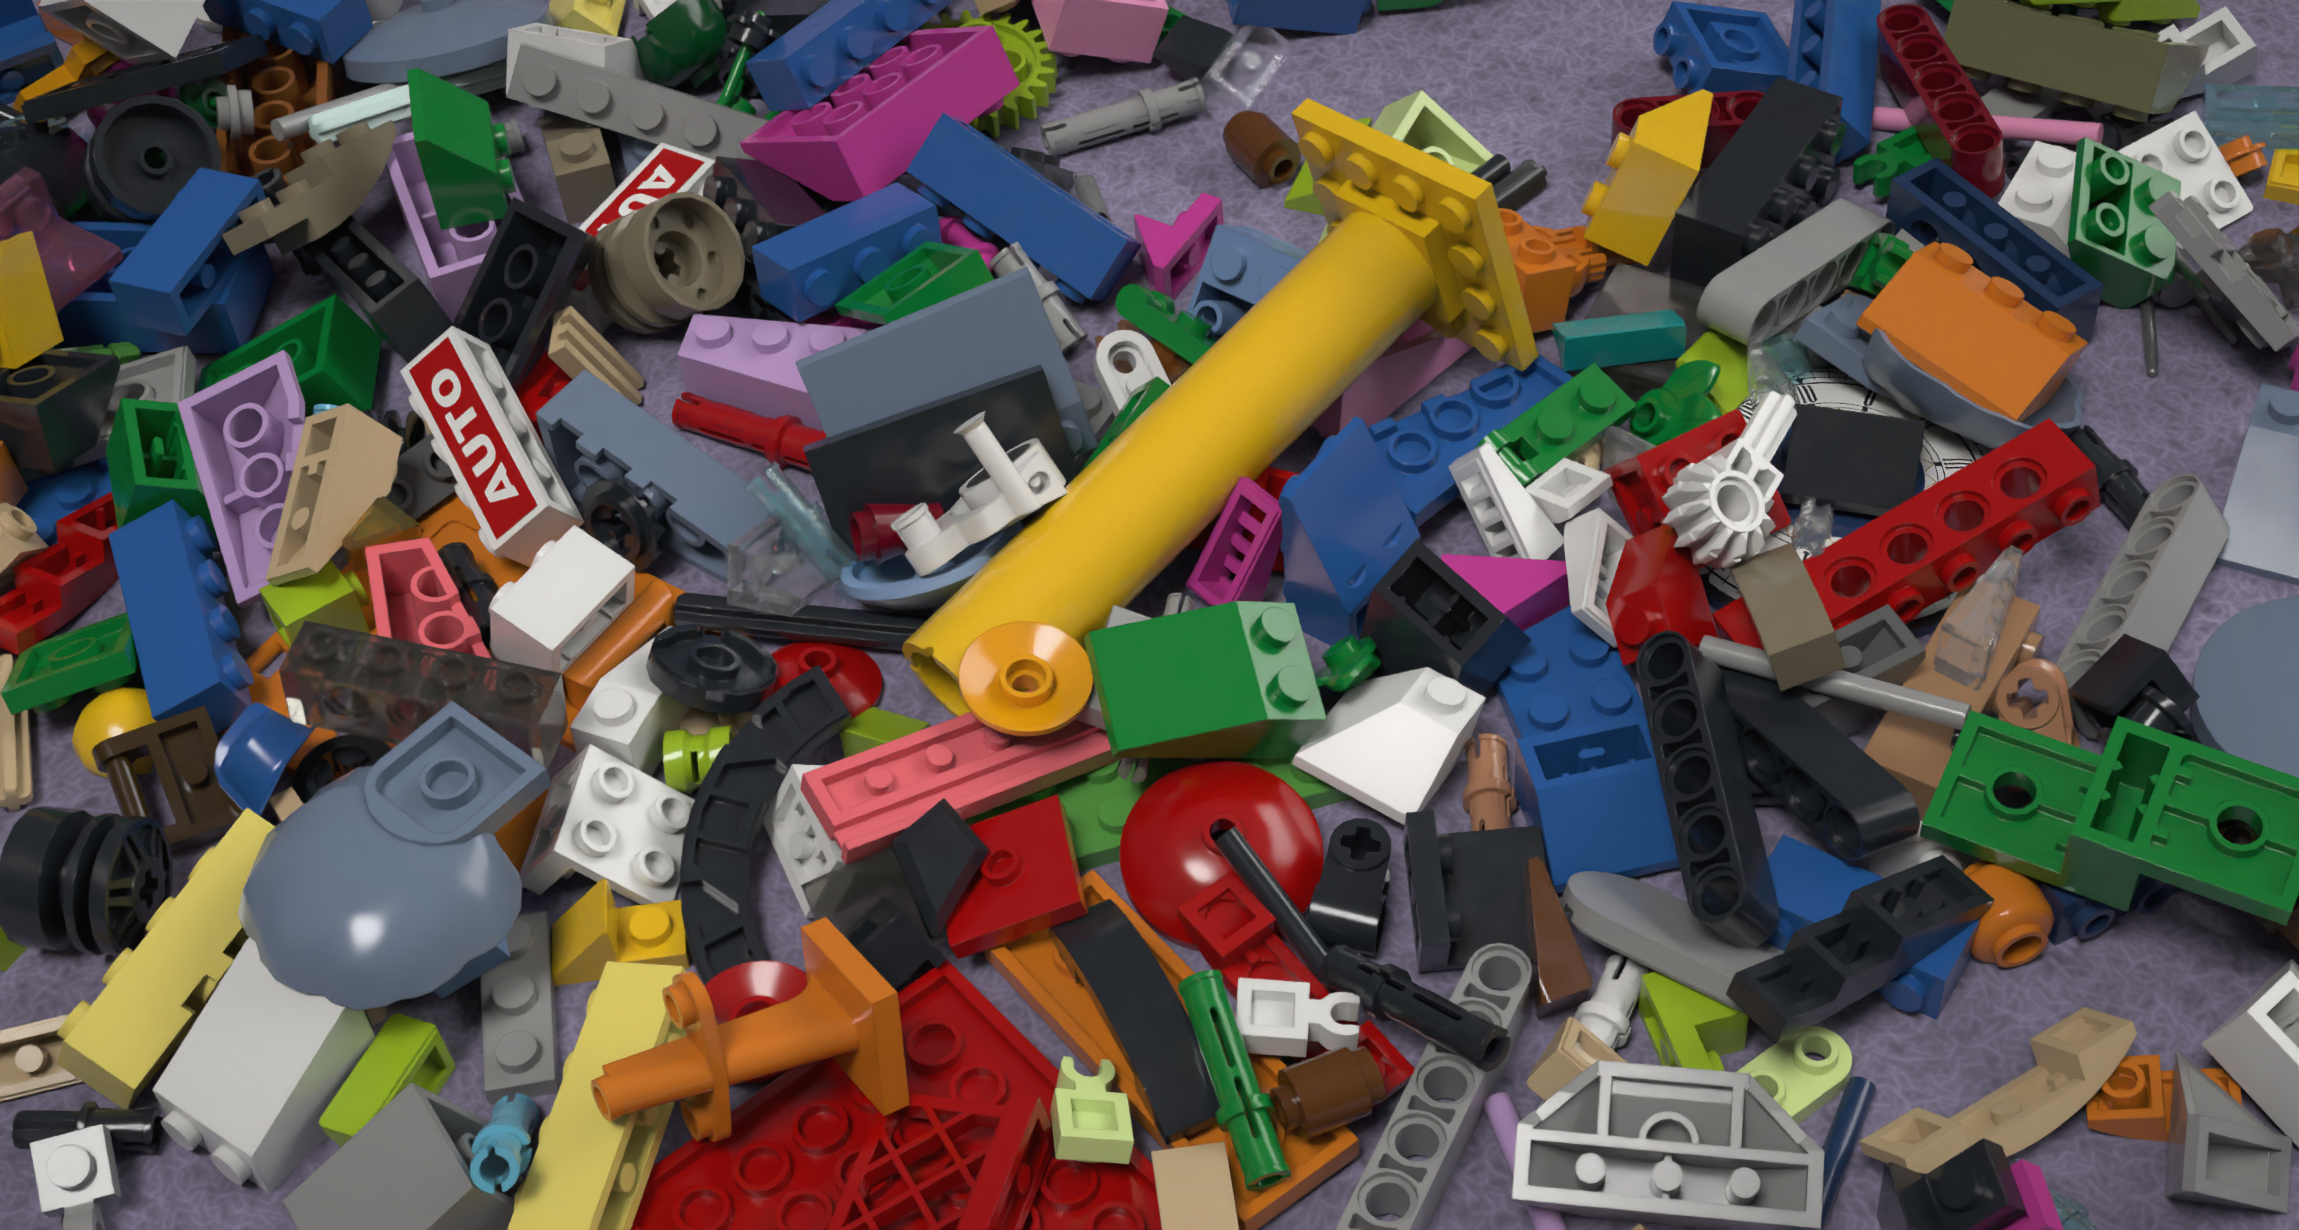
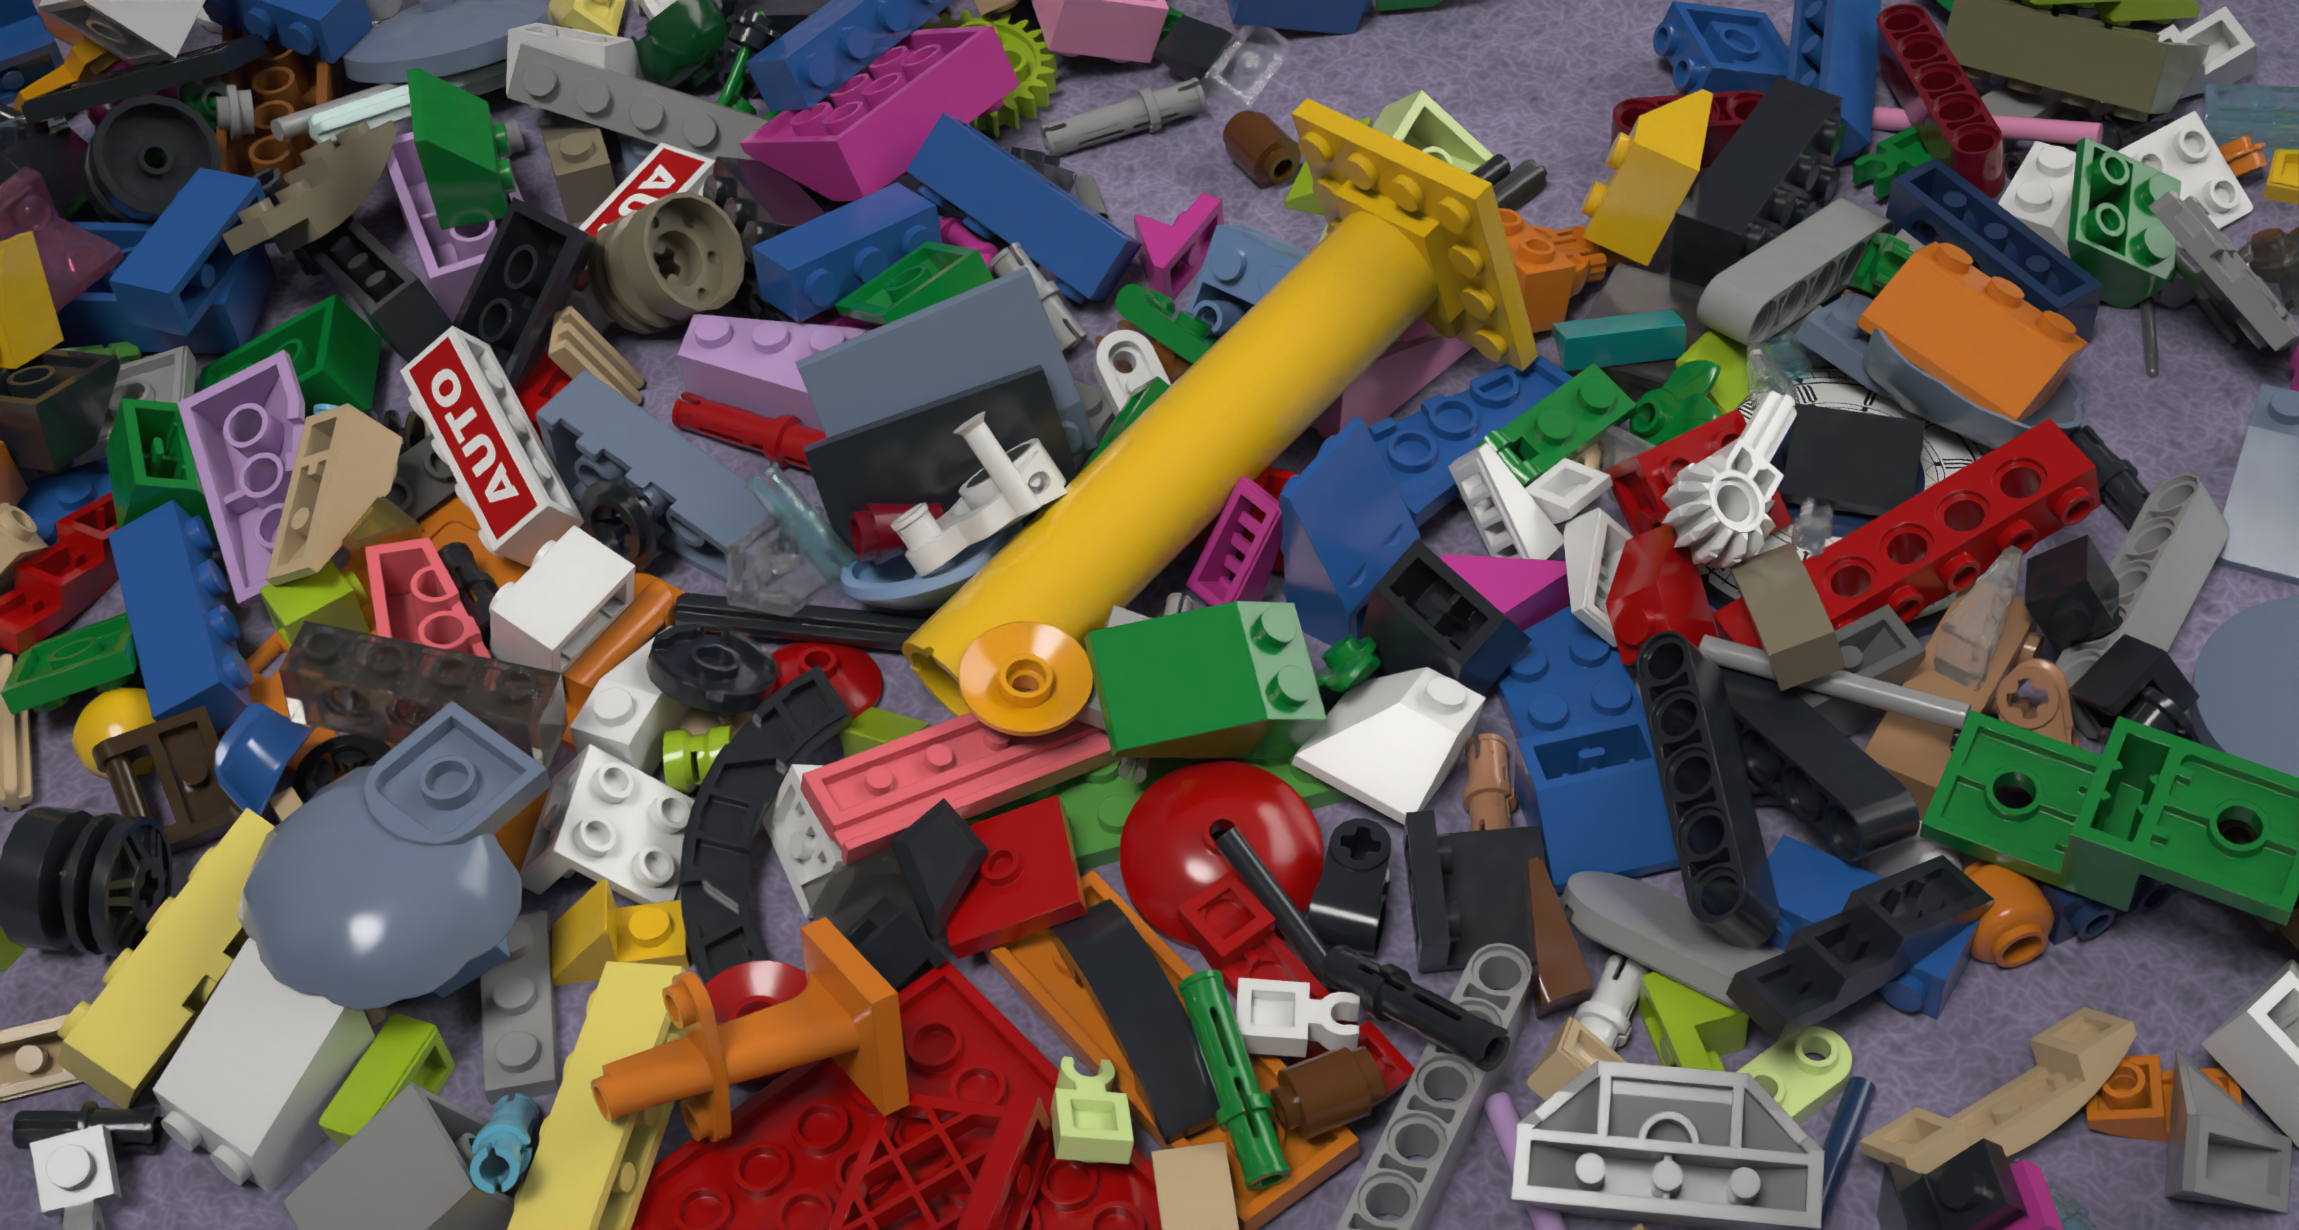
(2072, 593): none -> black brick

